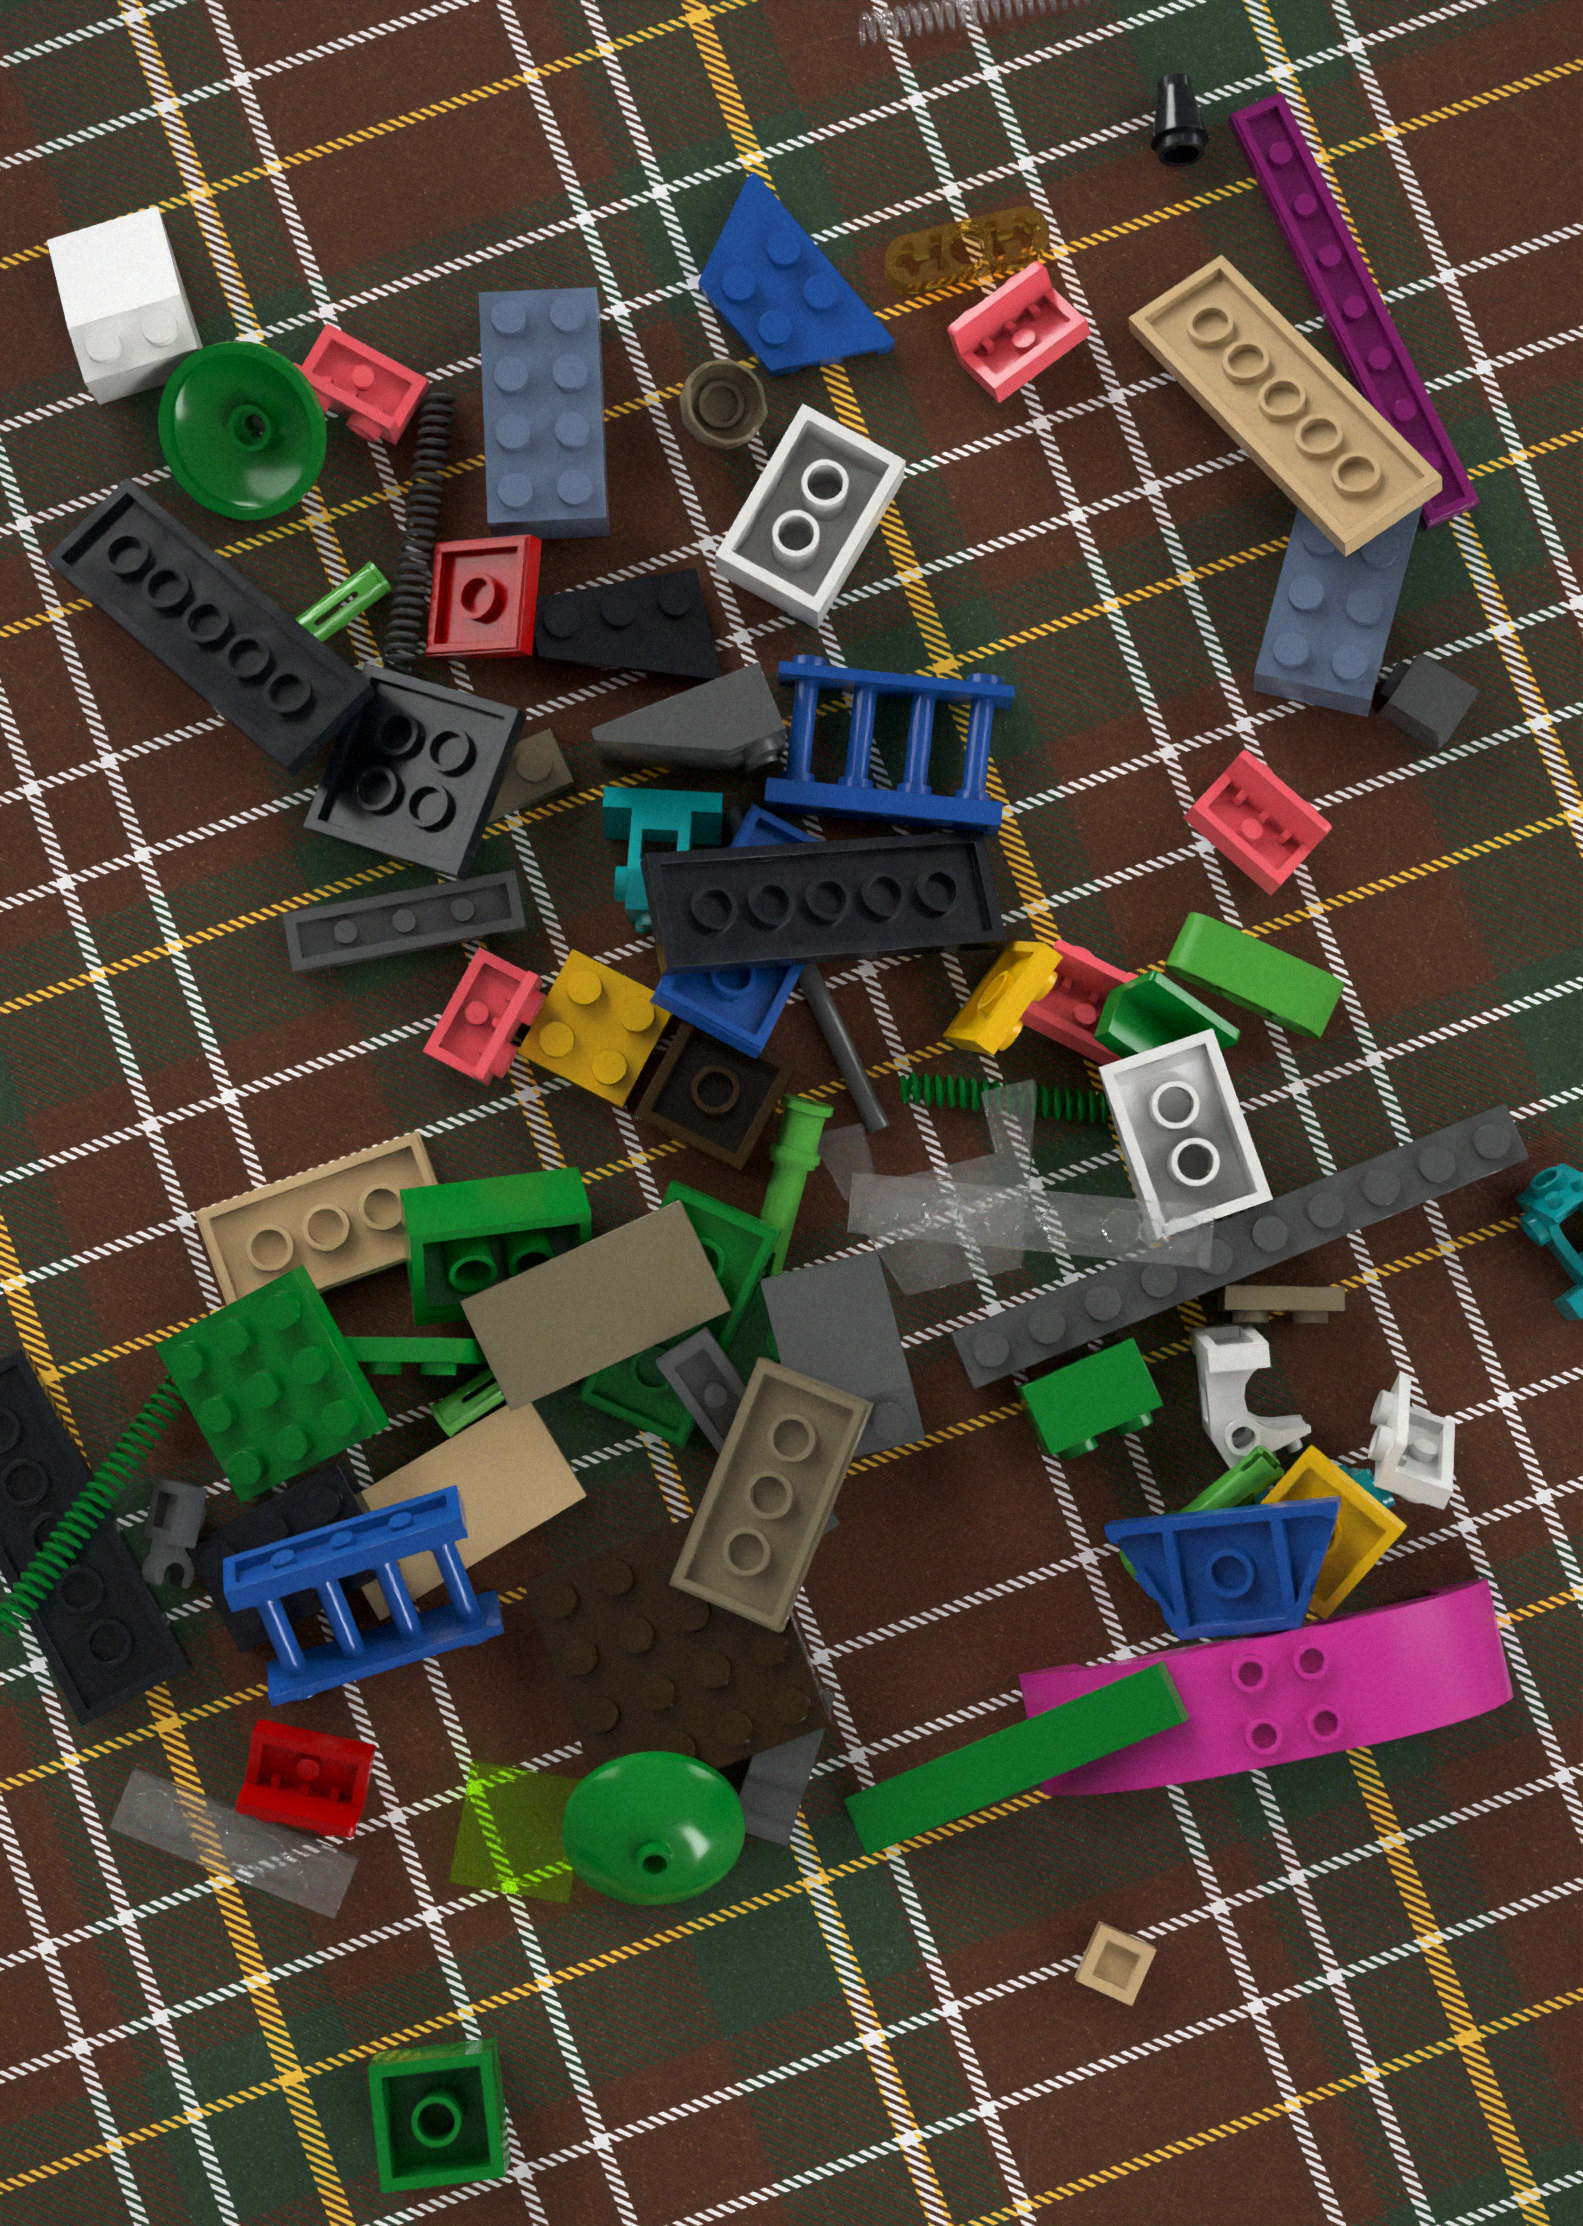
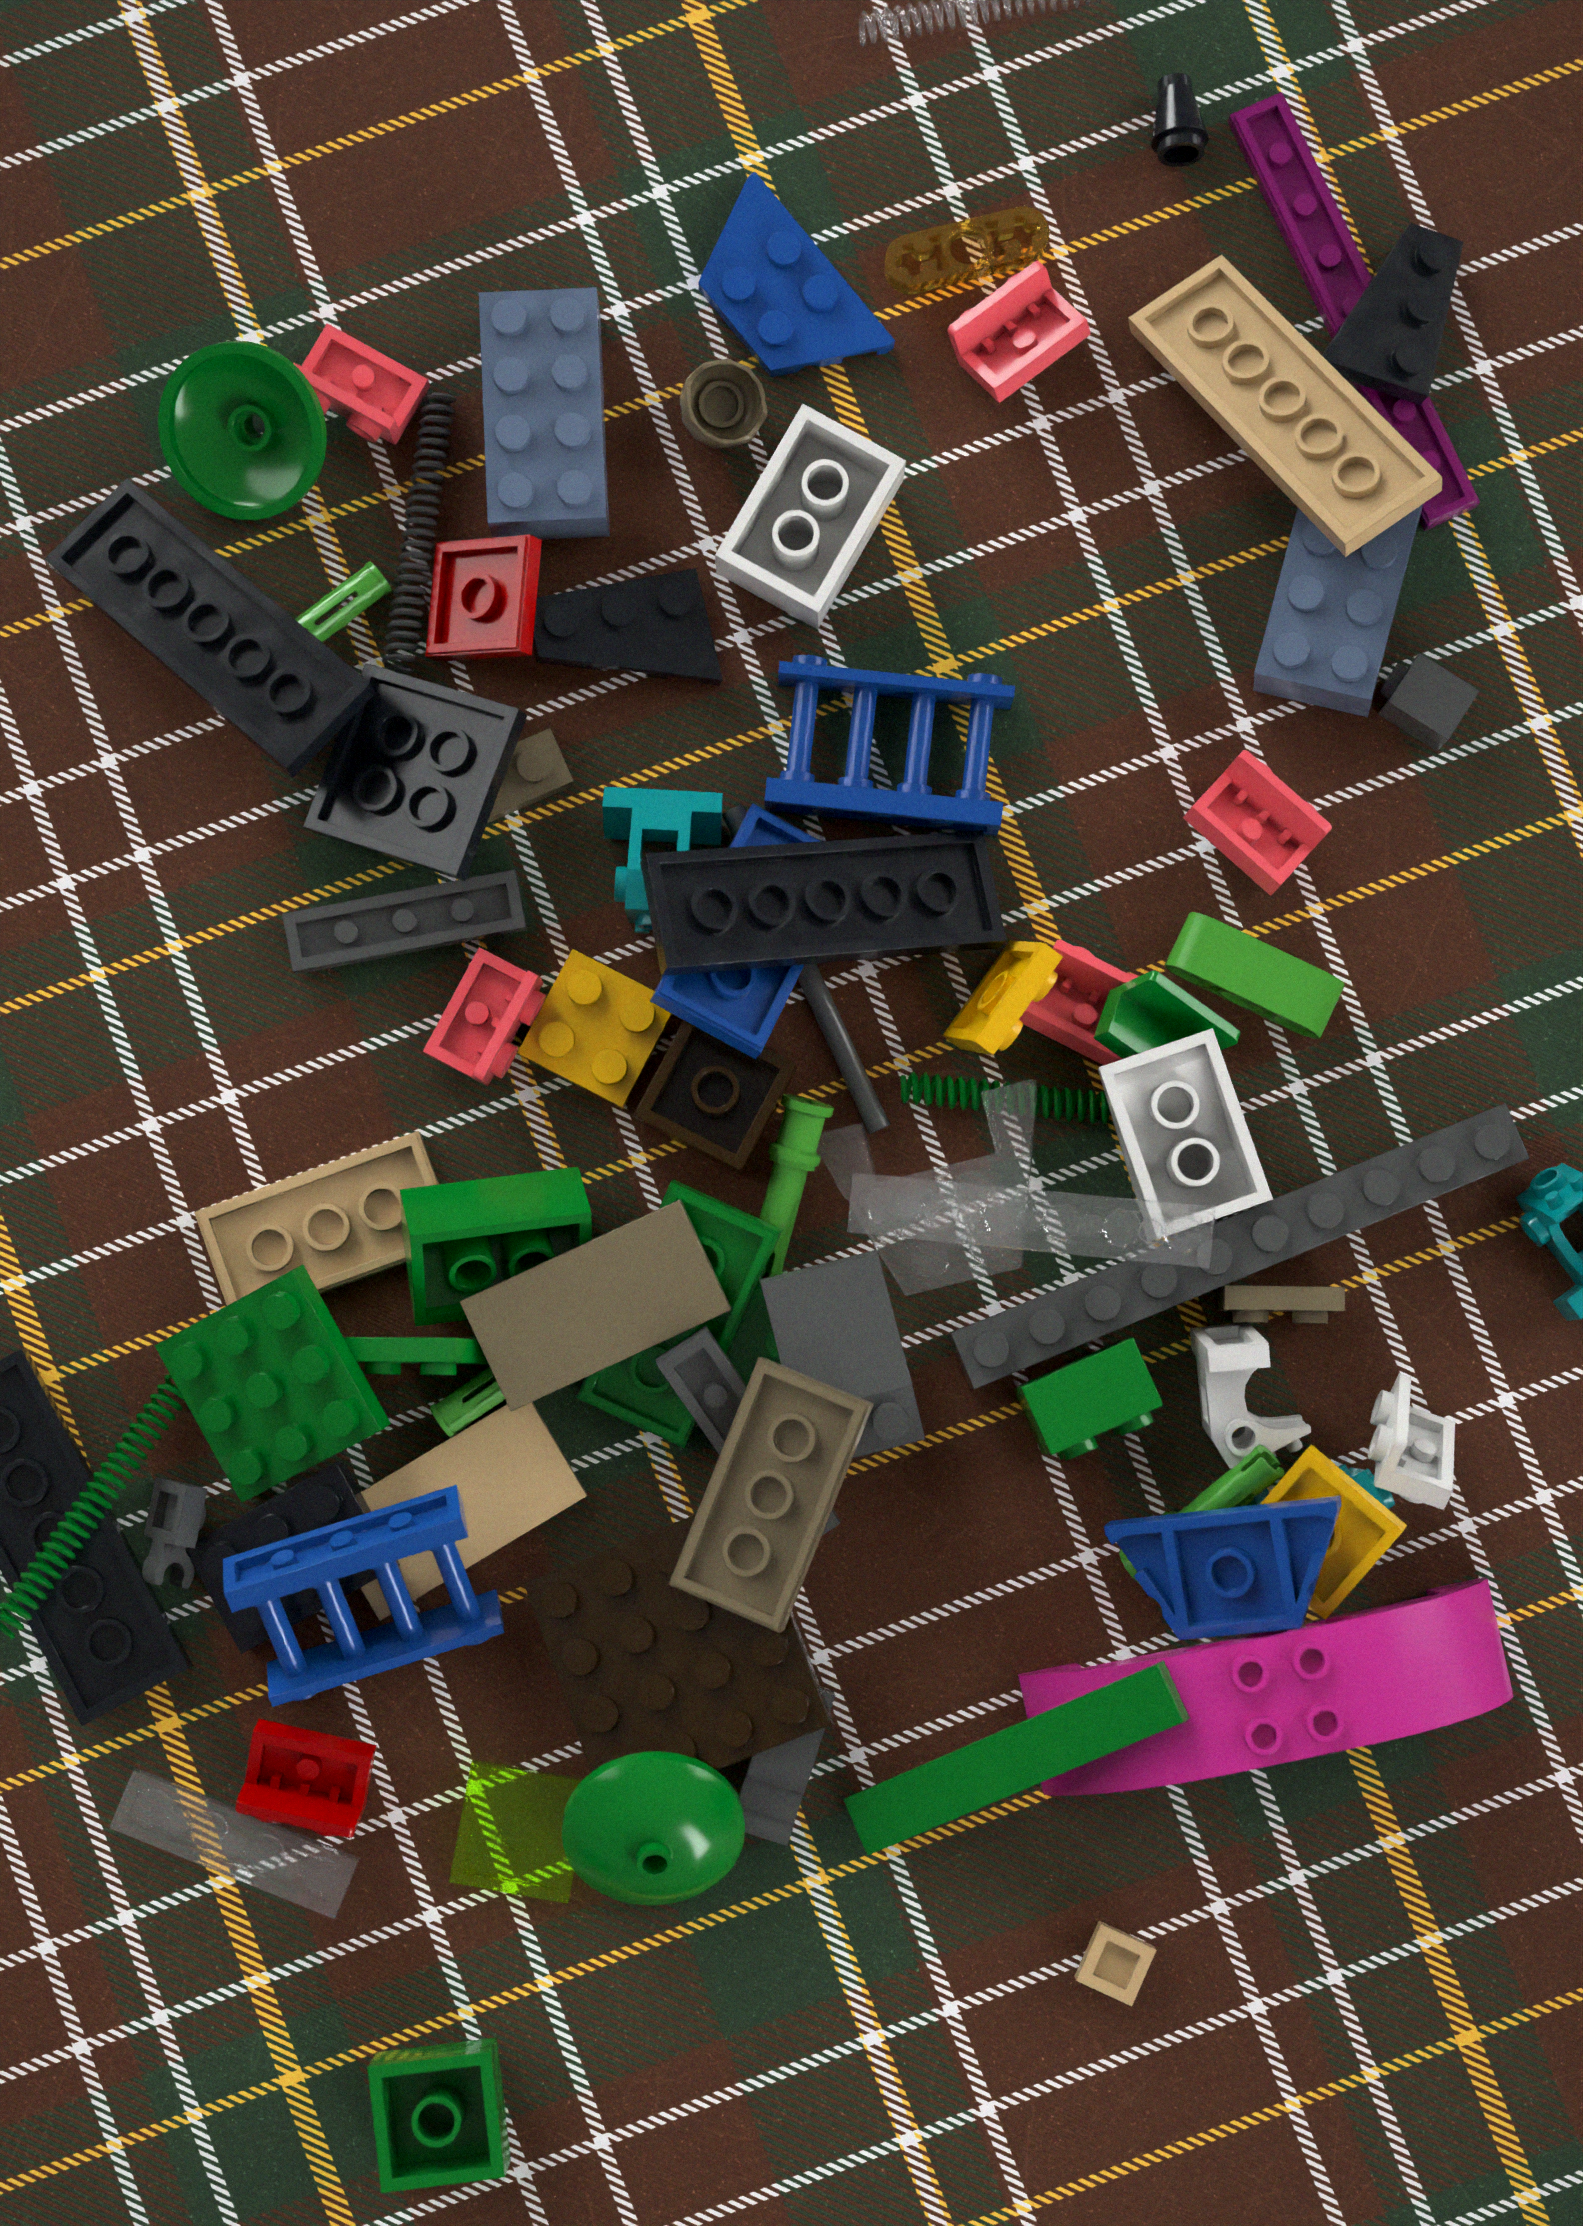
(124, 304): white slope -> none
(705, 729): dark grey slope -> none
(1400, 318): none -> black wing

